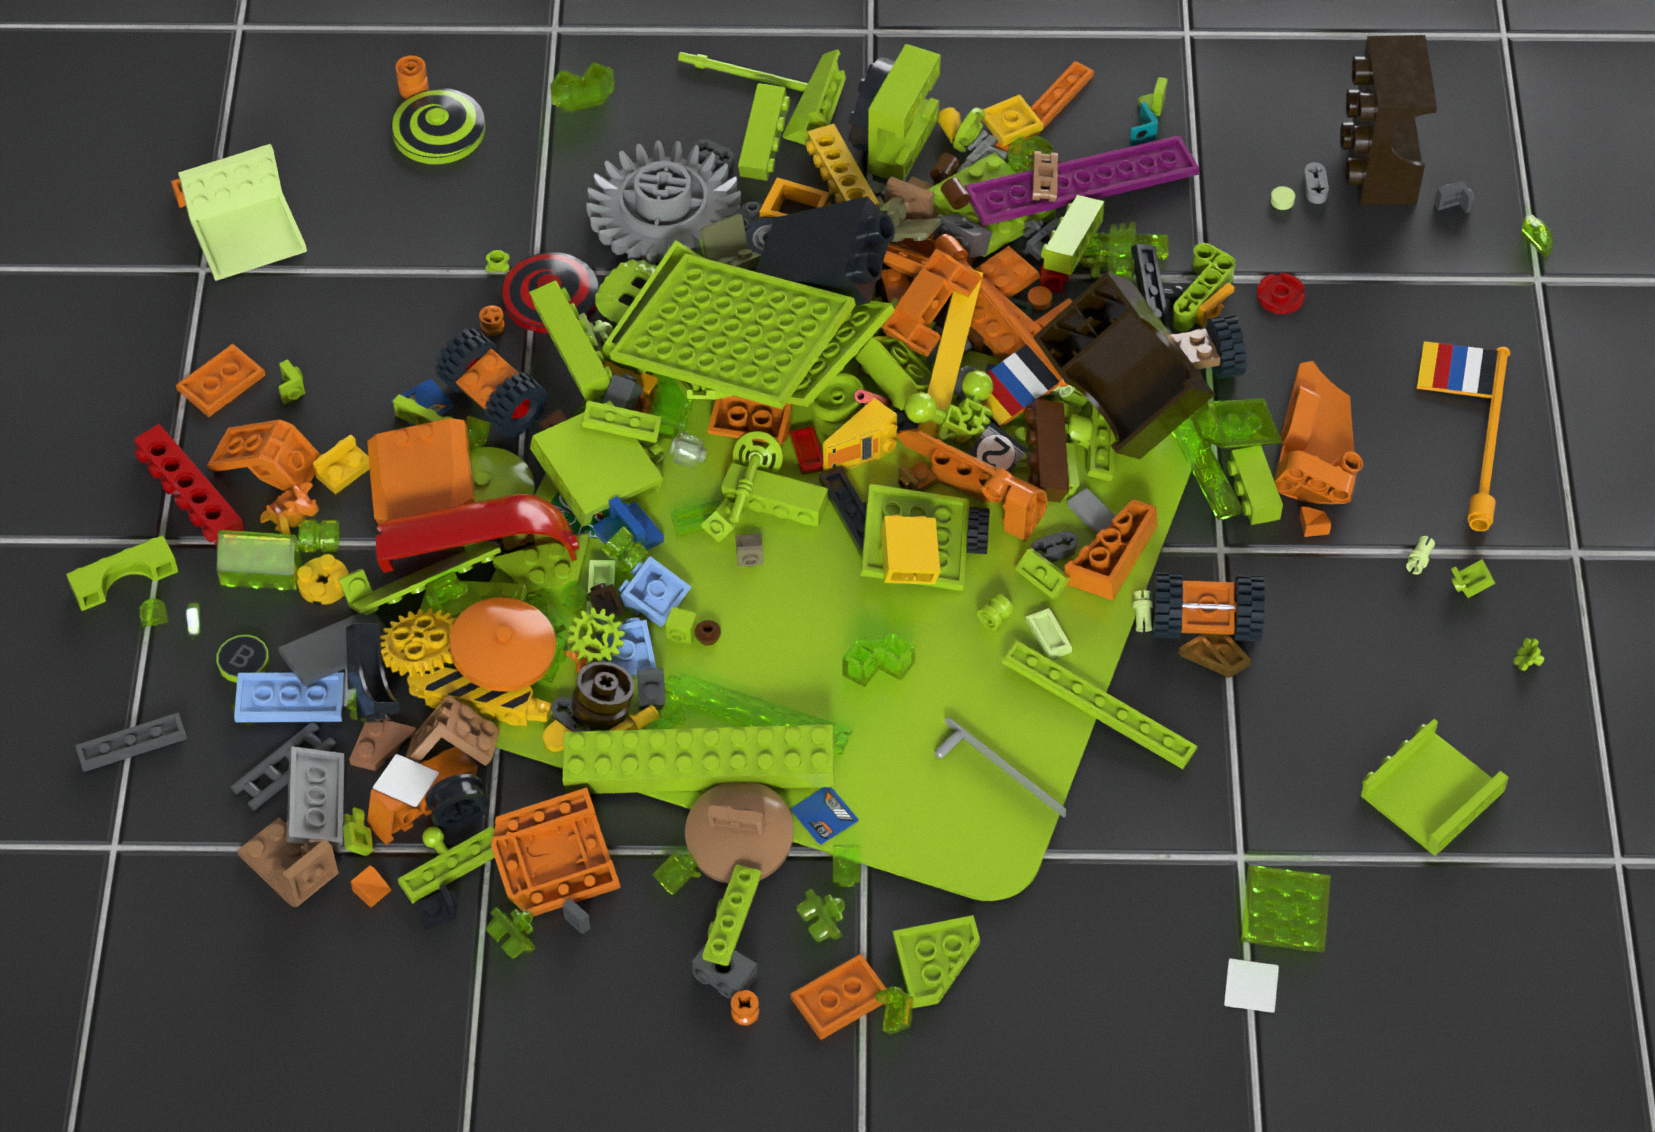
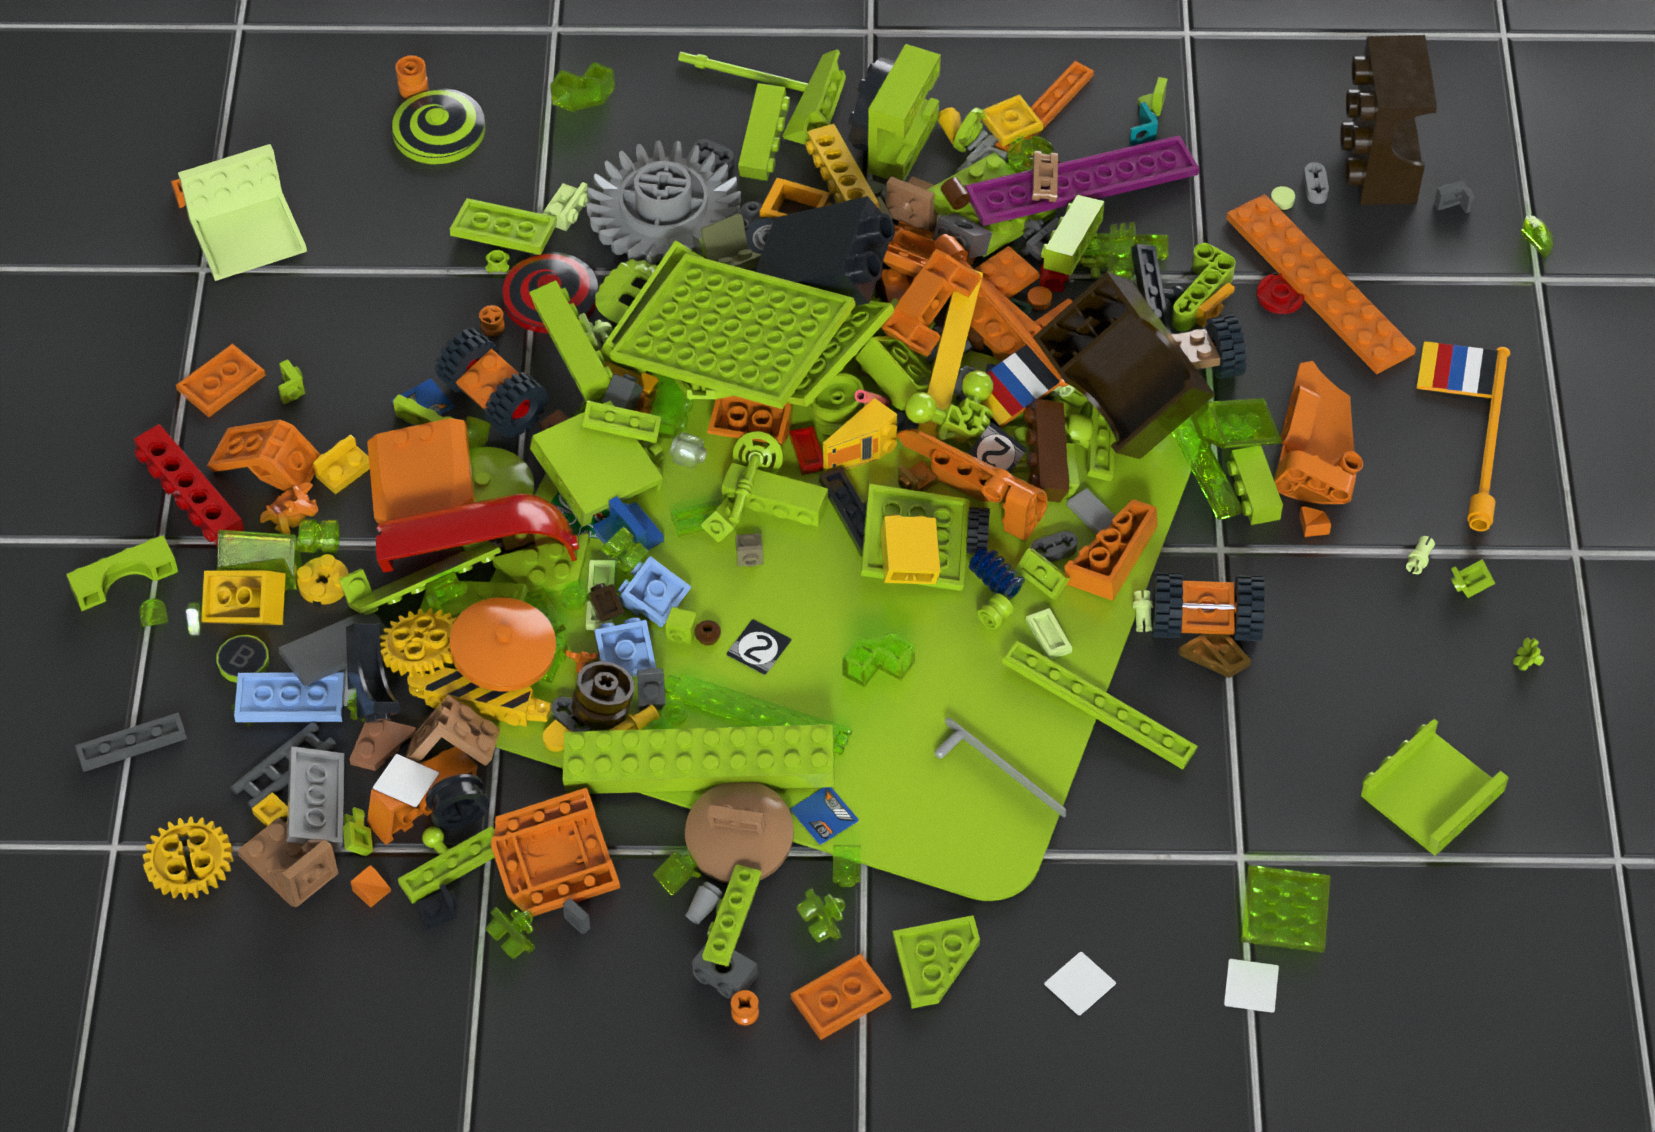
(162, 863): none -> yellow gear
(243, 597): none -> yellow slope
(270, 809): none -> yellow tile
(503, 226): none -> lime plate
(567, 204): none -> yellowish green bracket
(591, 627): lime gear -> none
(704, 902): none -> light grey cone
(759, 647): none -> sticker
(898, 1009): clear neon green bracket -> none
(913, 228): olive bracket -> none
(944, 167): reddish brown beam -> none
(995, 573): none -> clear blue piece
(1080, 983): none -> white sticker
(1321, 284): none -> orange plate

